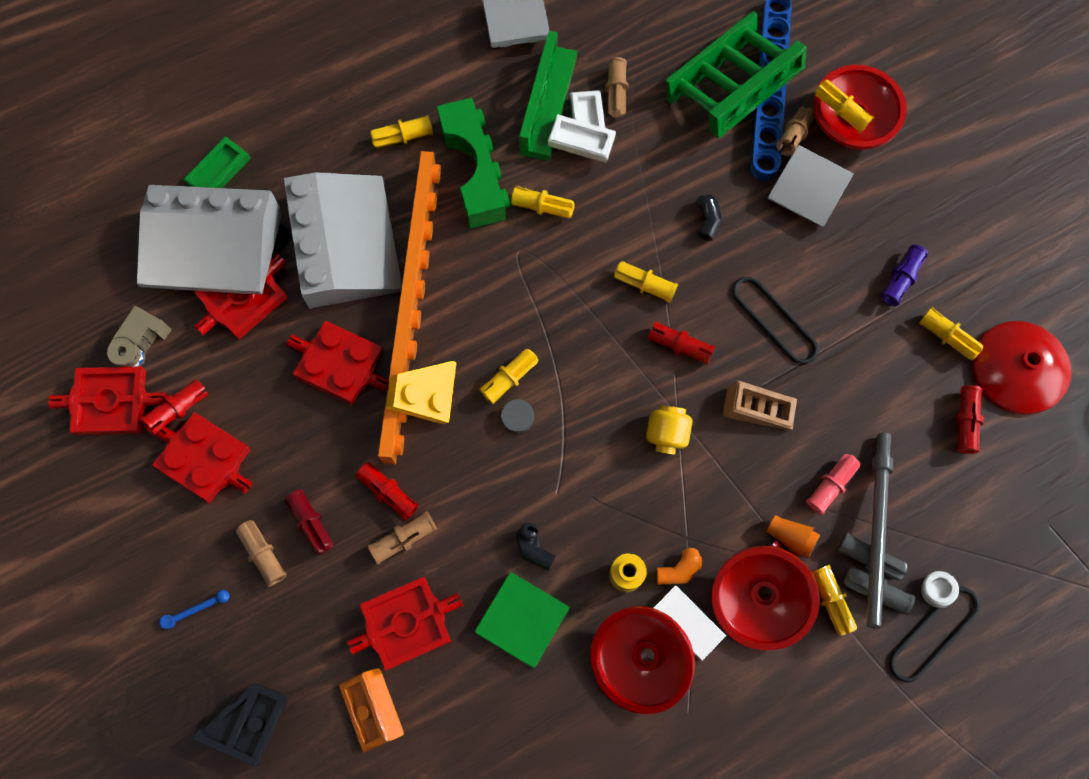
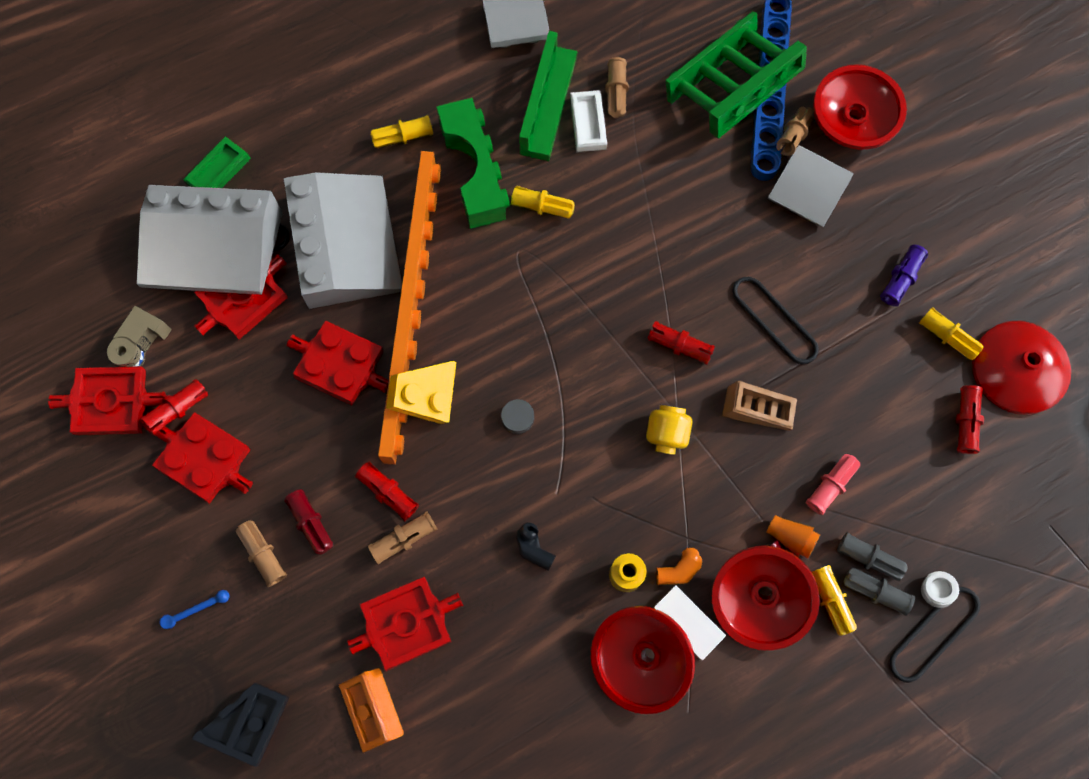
(509, 376): yellow axle -> none
(522, 620): green tile -> none
(581, 138): white tile -> none
(645, 281): yellow axle -> none
(713, 215): black arm -> none
(843, 105): yellow axle -> none
(882, 467): dark grey bar -> none

